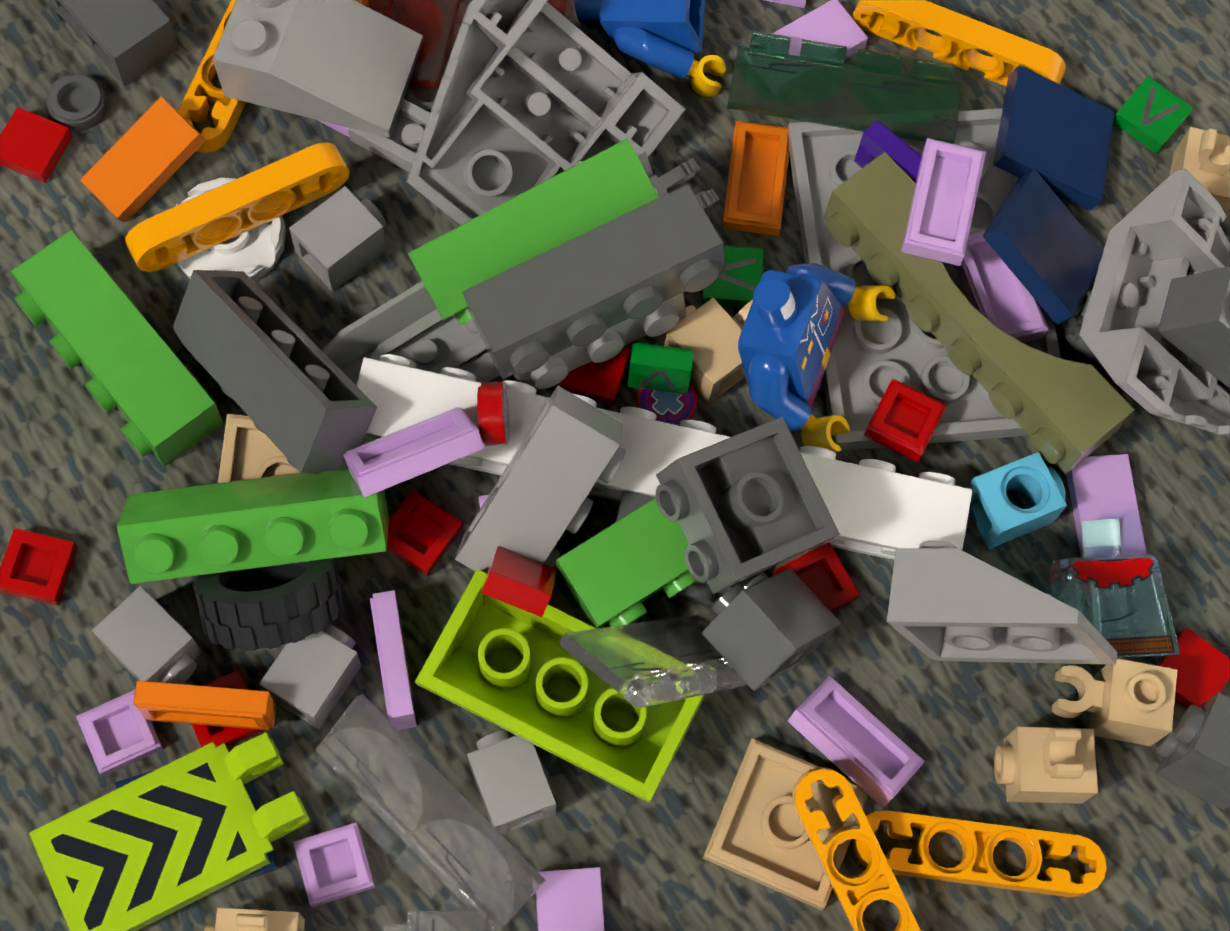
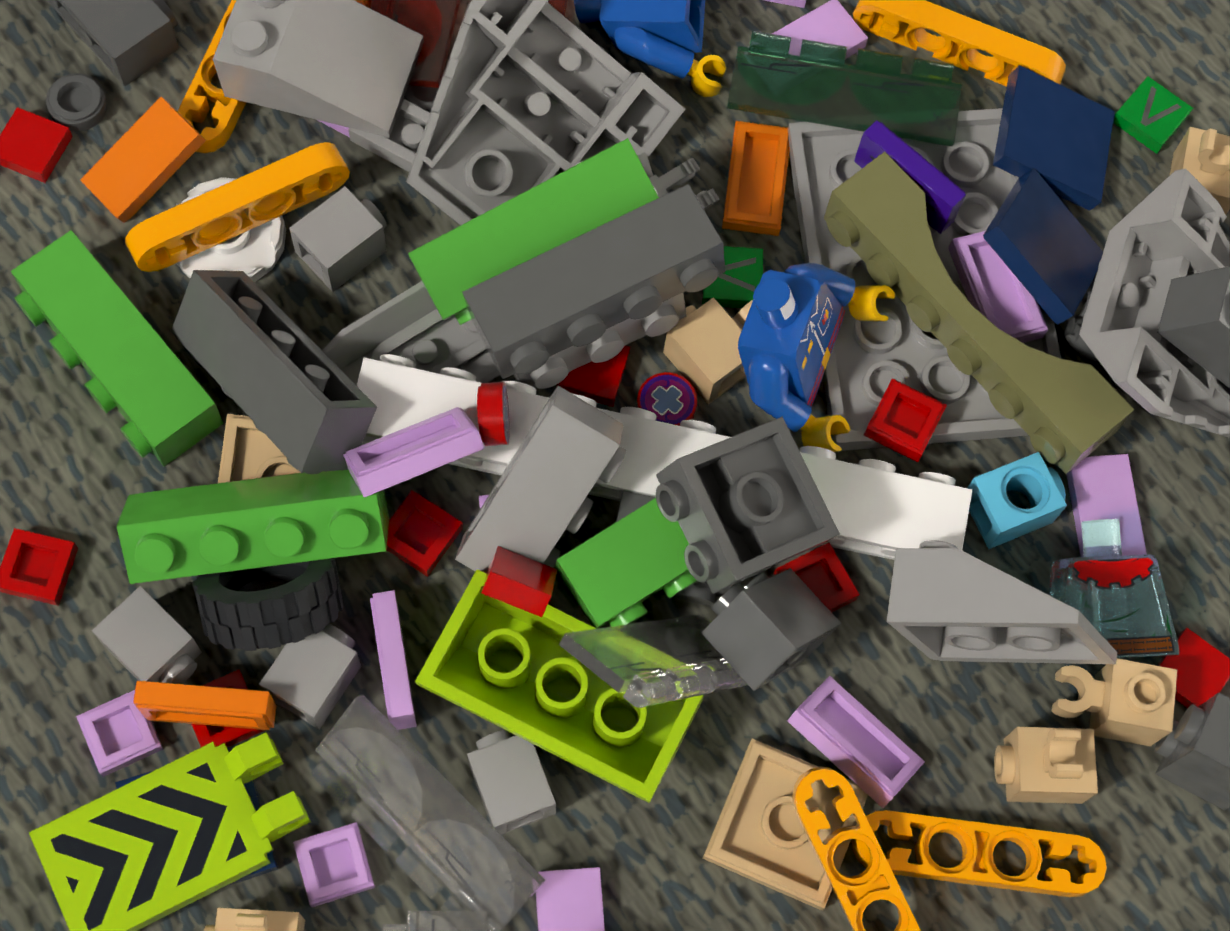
(660, 368): green tile -> none
(943, 202): lavender tile -> none

